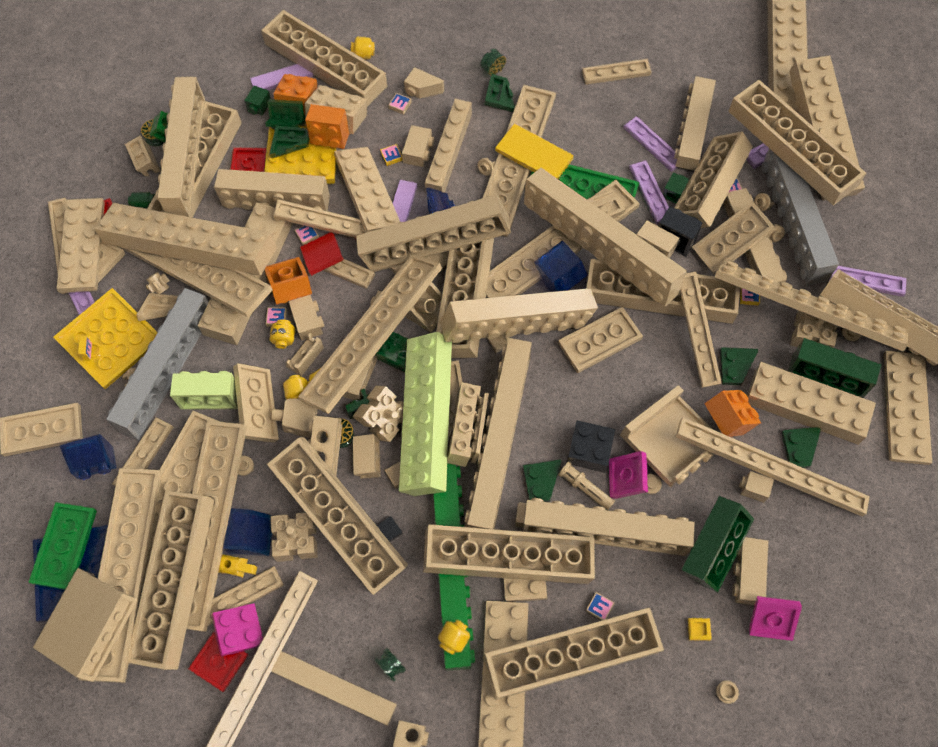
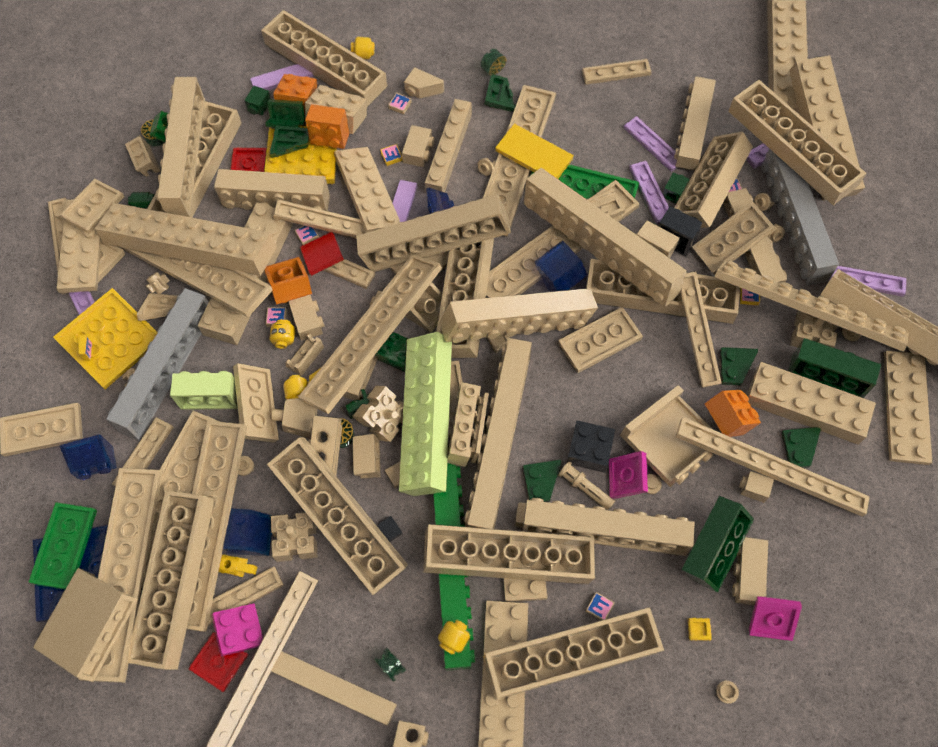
(90, 206): none -> tan tile

